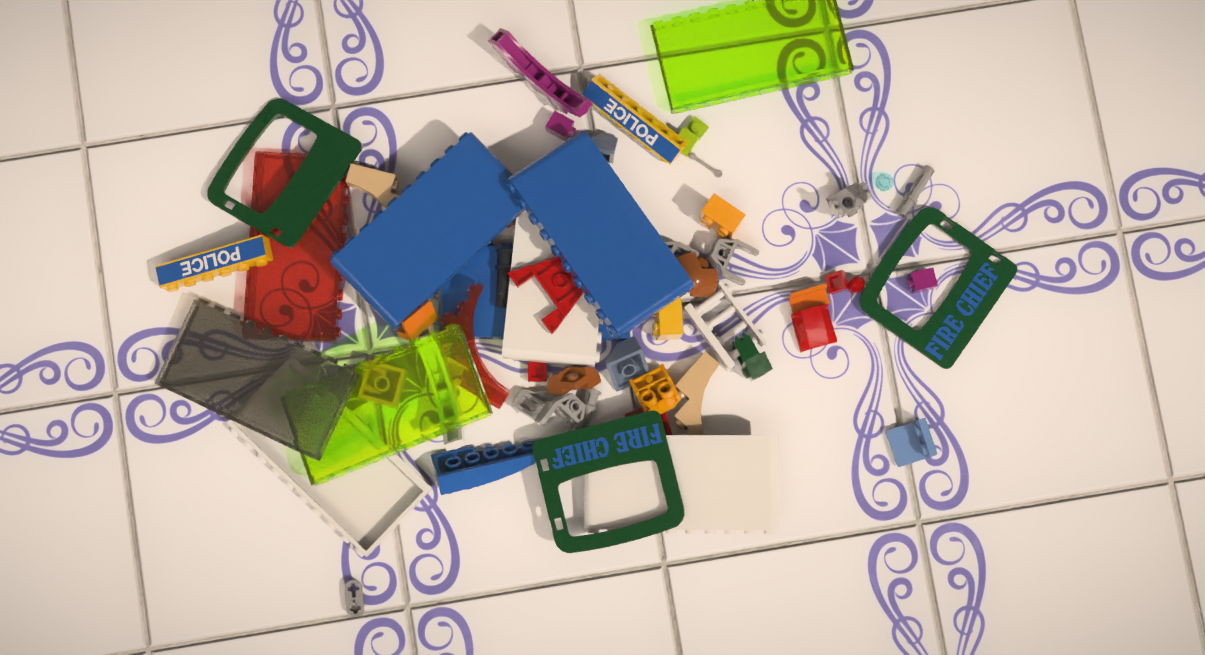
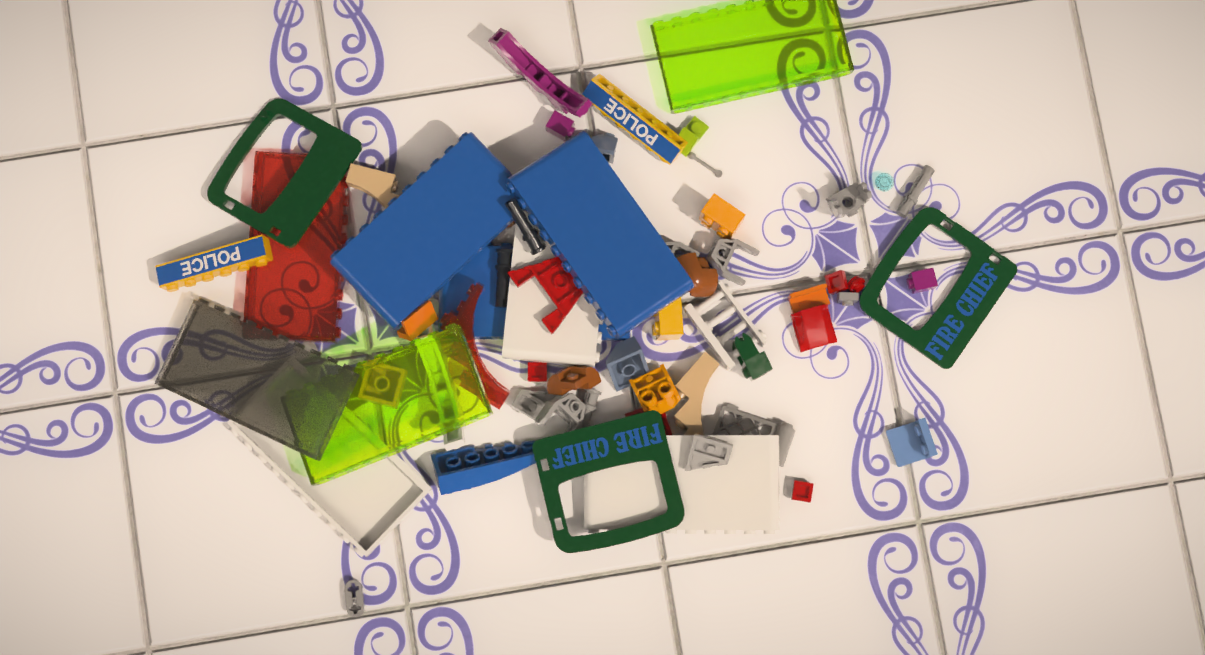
(529, 233): none -> black pin
(707, 453): none -> light grey wing
(785, 431): none -> light grey piece
(802, 491): none -> red plate
(847, 298): none -> light grey plate

